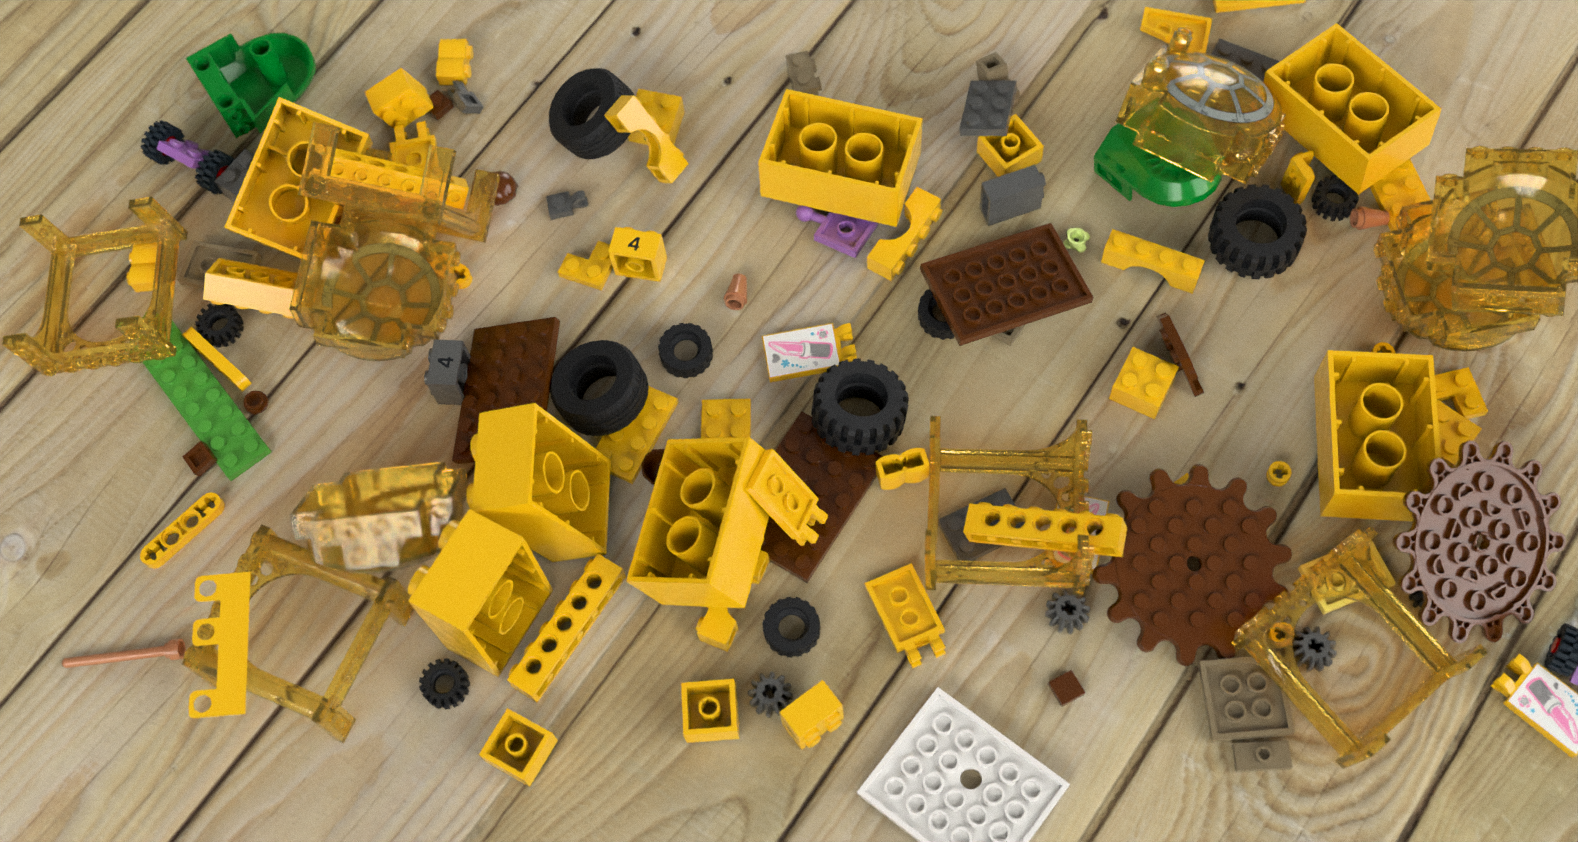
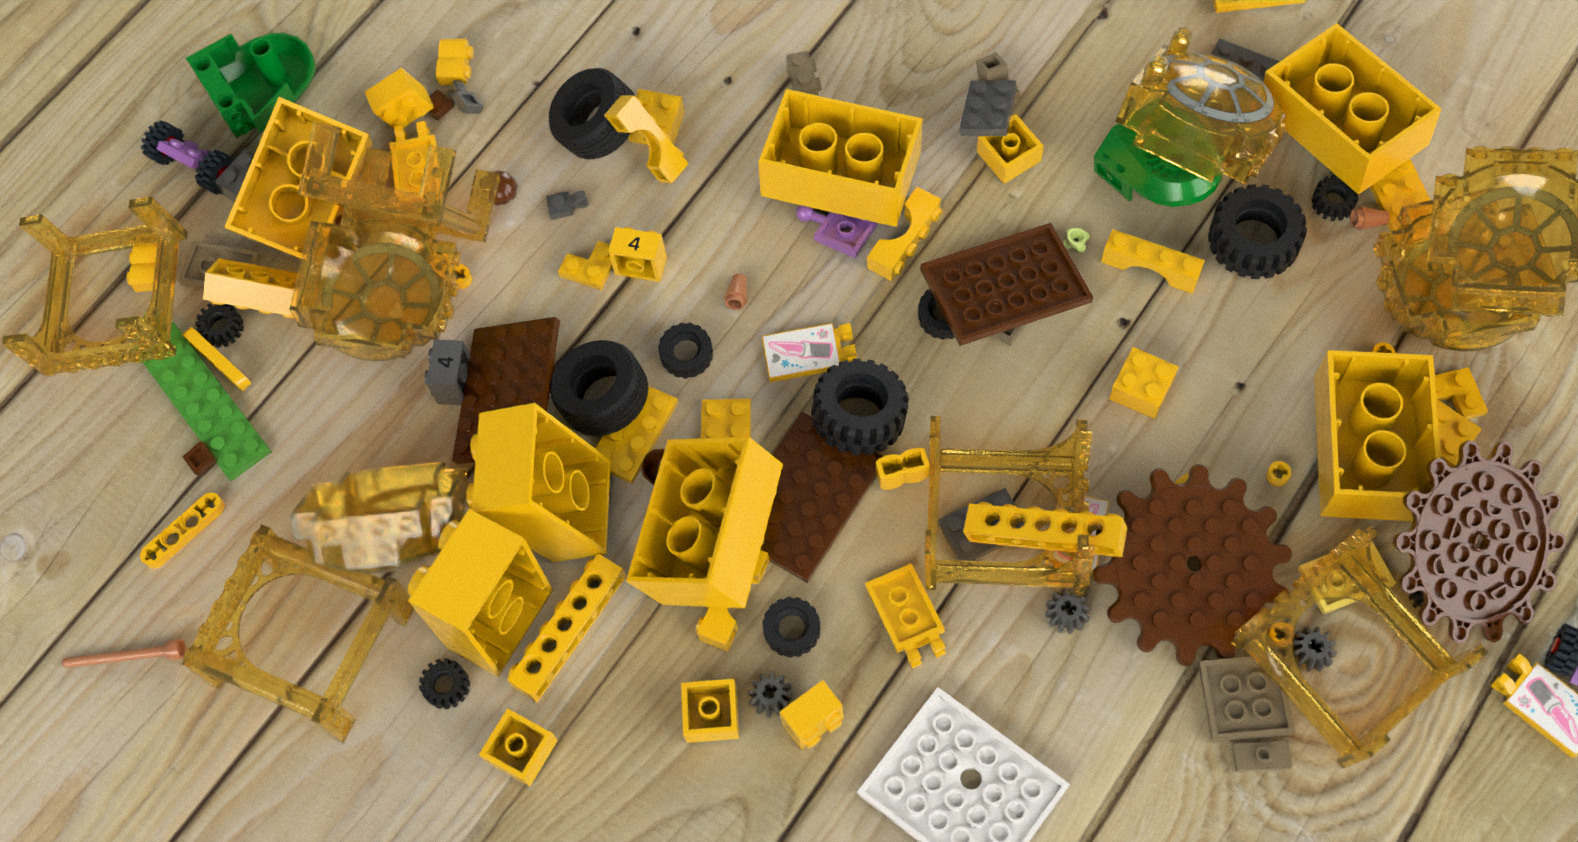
(232, 636): yellow piece -> none
(255, 402): reddish brown plate -> none
(391, 175): yellow brick -> none
(785, 498): yellow tile -> none
(1012, 195): dark grey brick -> none
(1066, 688): reddish brown tile -> none
(1164, 23): yellow wing -> none
(1178, 352): reddish brown wing -> none
(1298, 176): yellow bracket -> none

